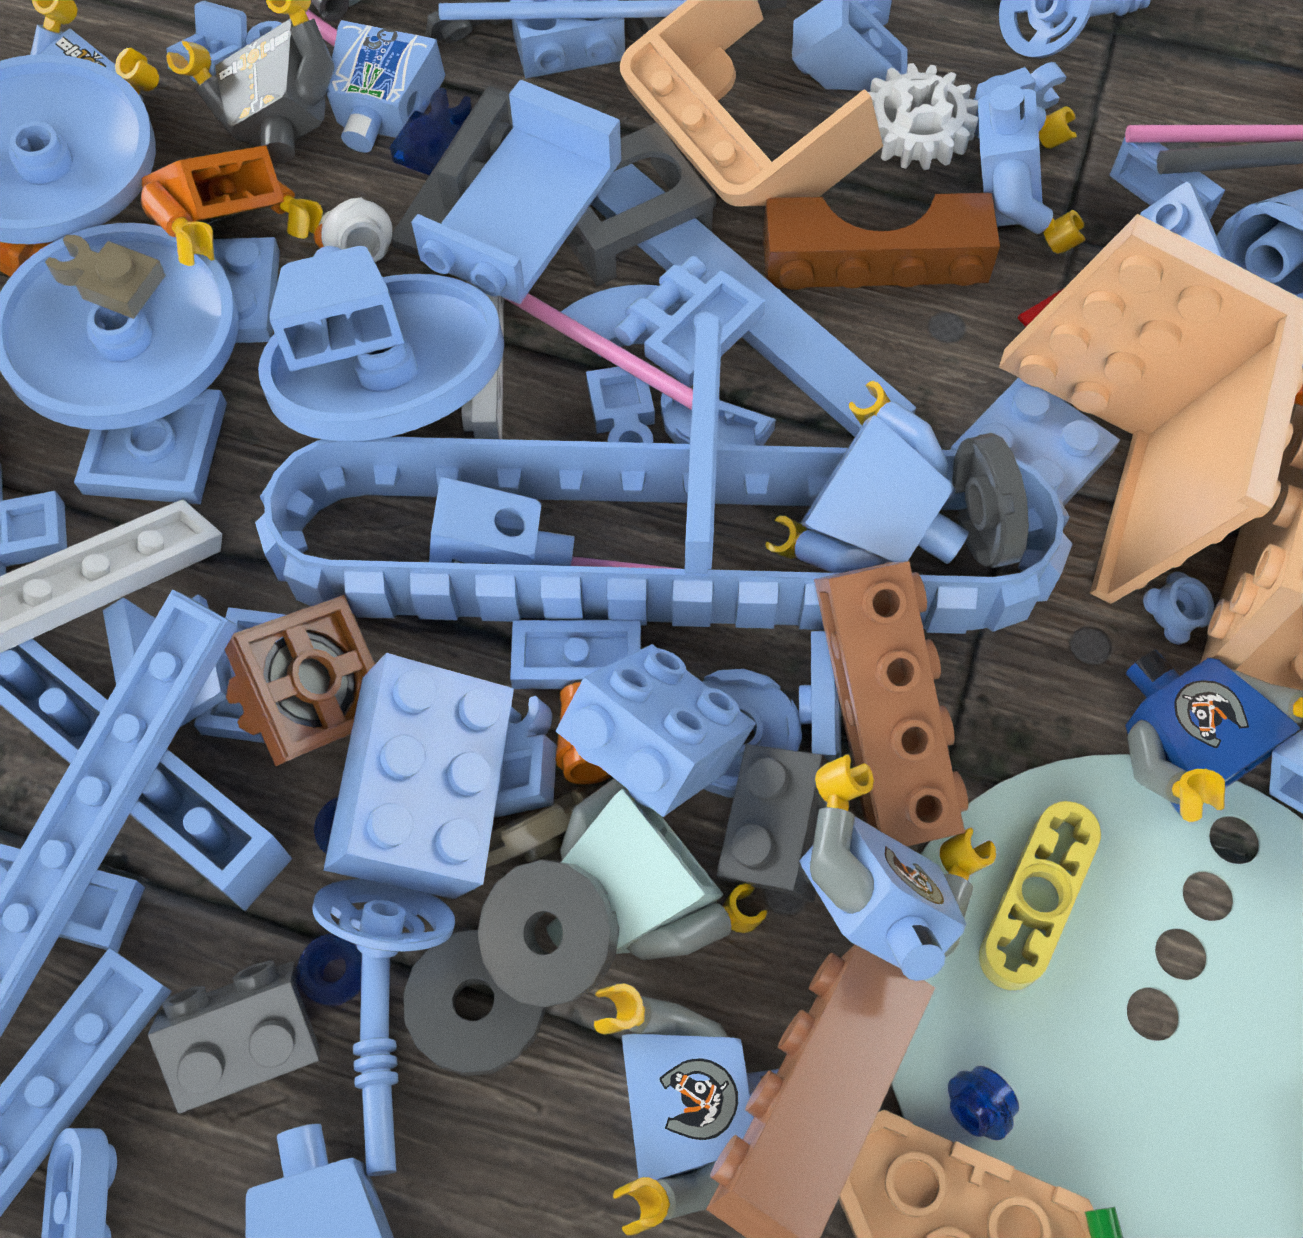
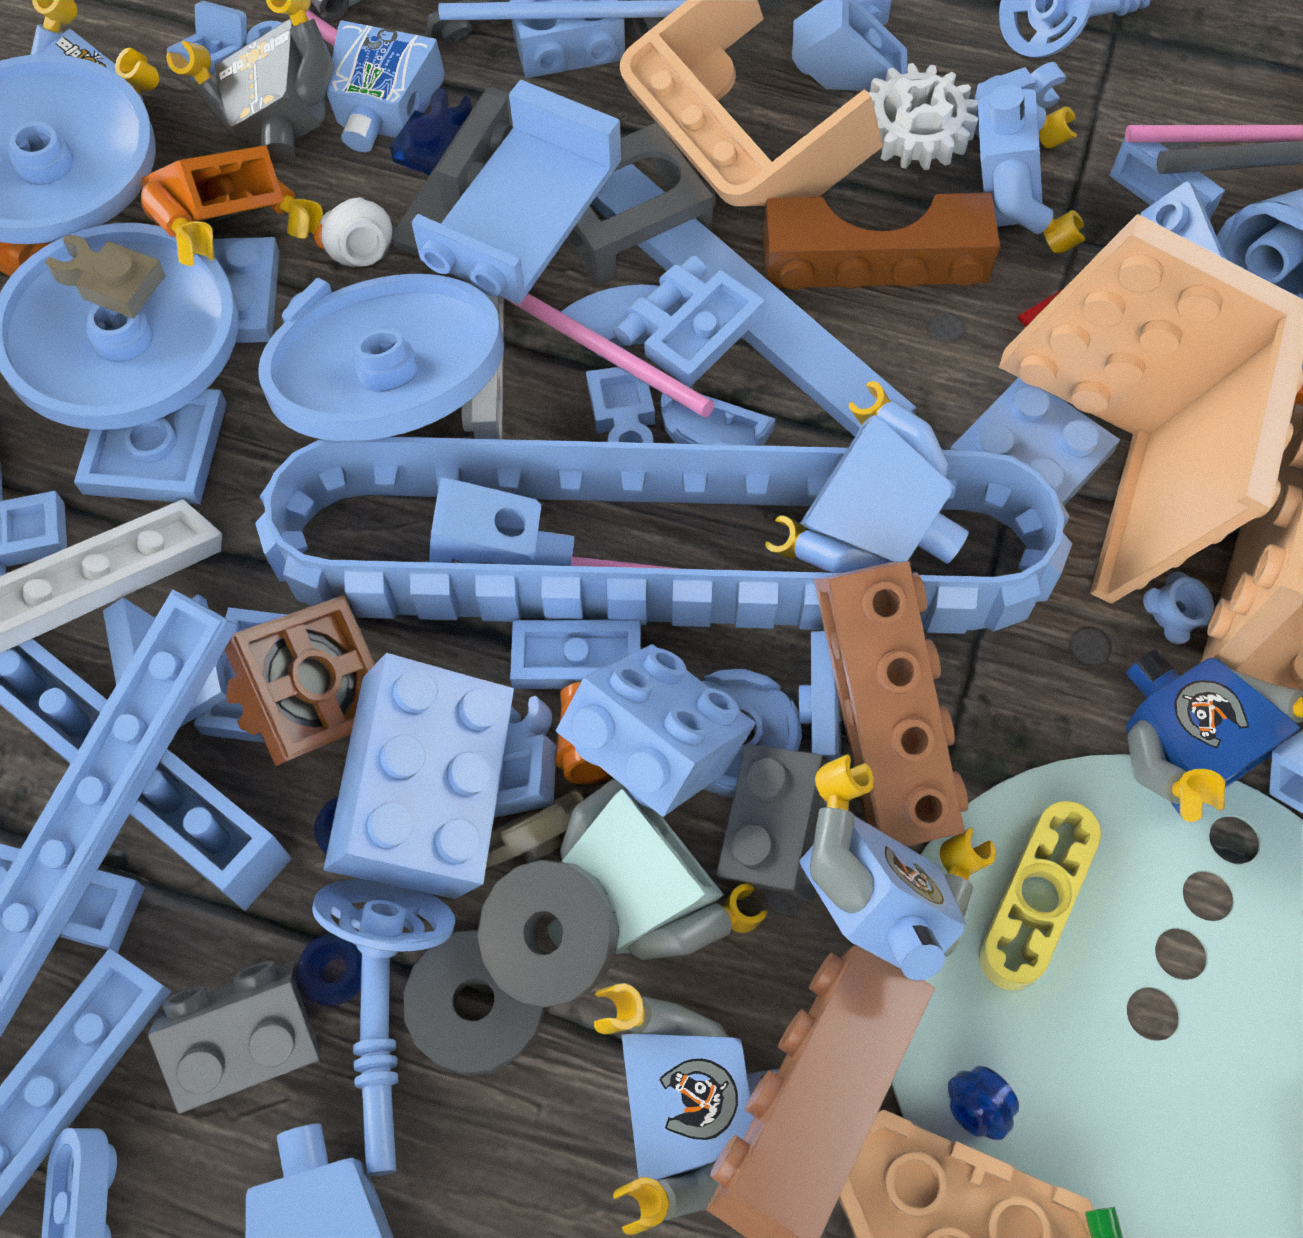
(332, 308): light blue torso -> none
(703, 445): light blue tile -> none
(993, 498): dark grey tile -> none

